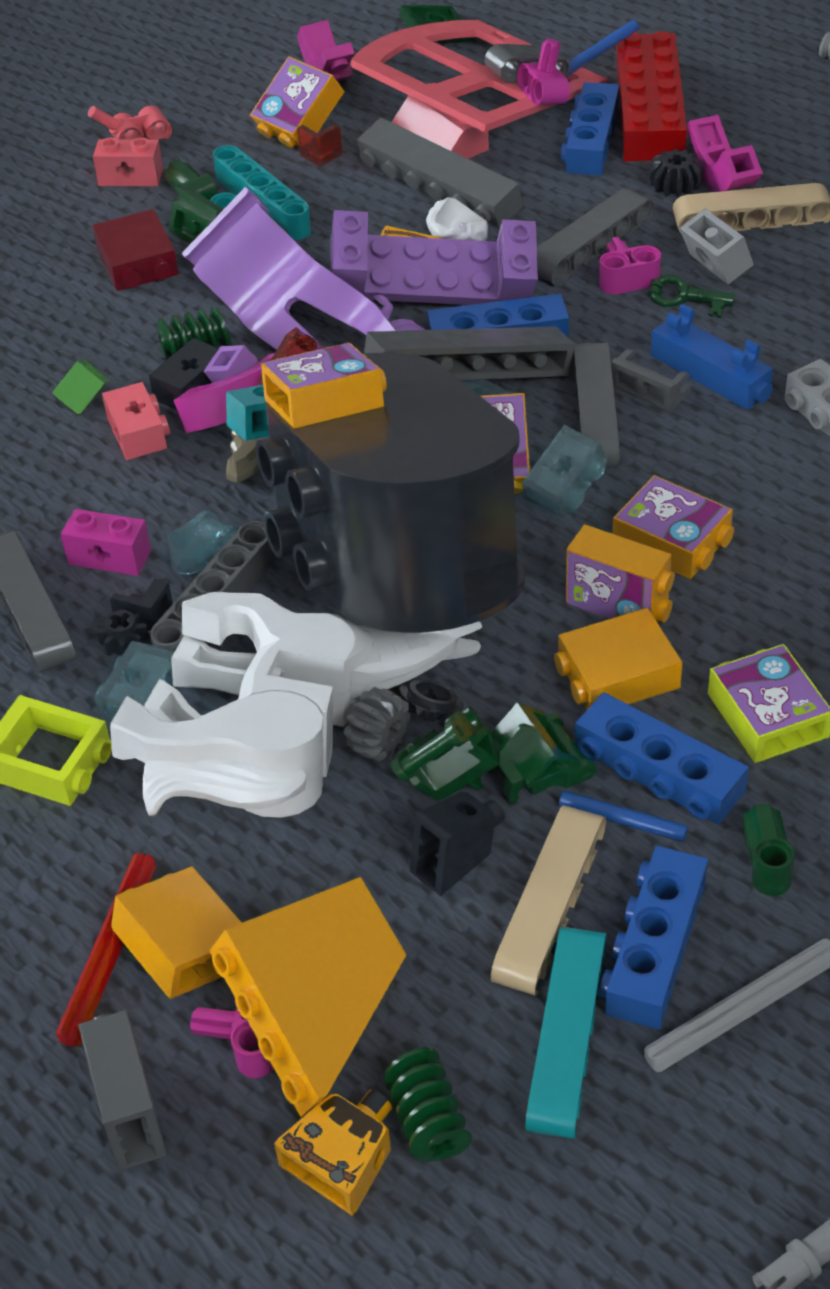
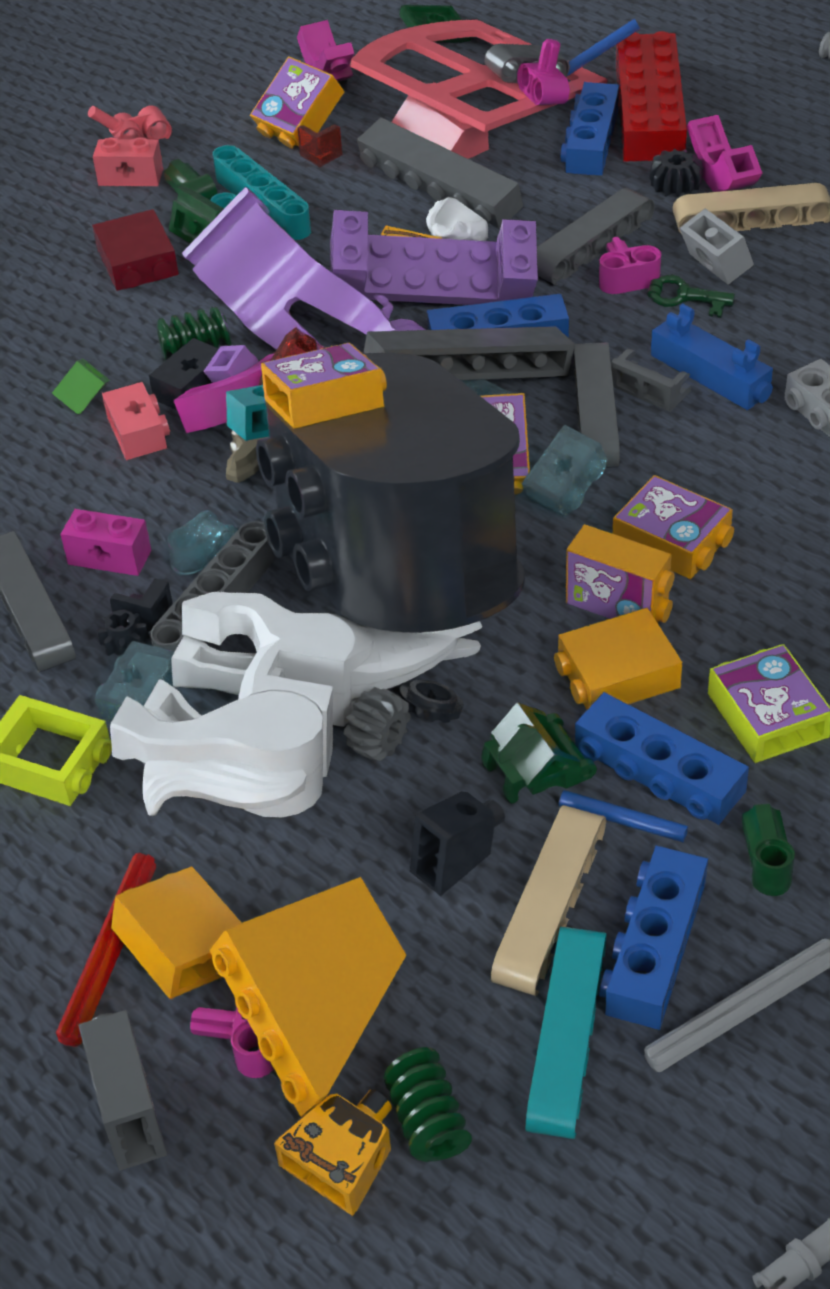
(450, 759): dark green piece -> none

